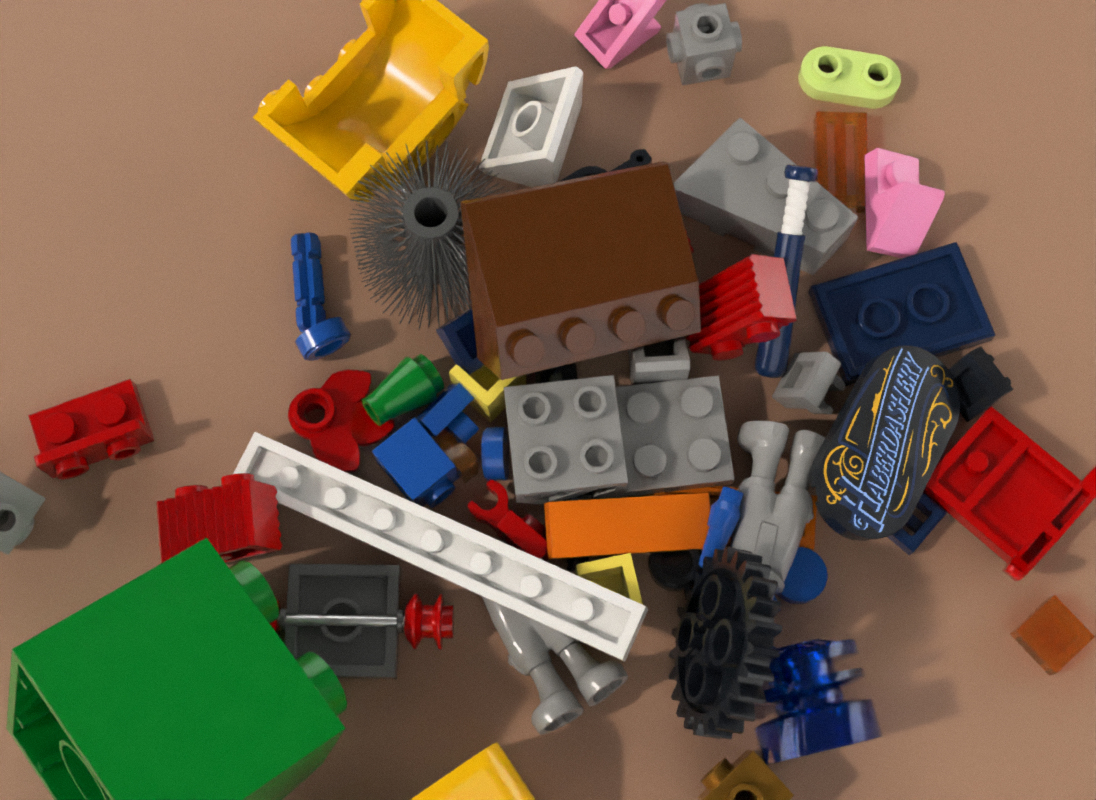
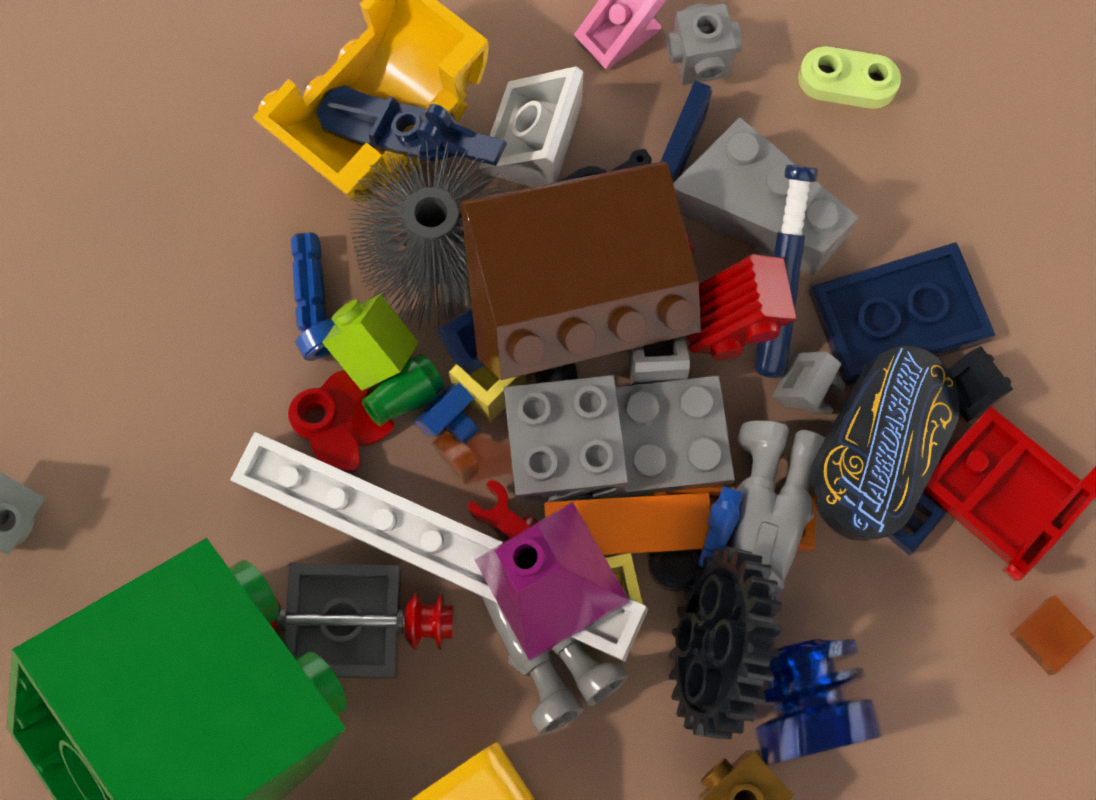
(90, 429): red bracket -> none
(234, 517): red brick -> none
(369, 341): none -> lime brick
(382, 122): none -> dark blue piece
(417, 465): blue brick -> none
(495, 453): blue tile -> none
(551, 581): none -> magenta slope
(687, 129): none -> dark blue tile
(805, 578): blue tile -> none
(839, 120): clear orange tile -> none
(896, 204): bright pink slope -> none

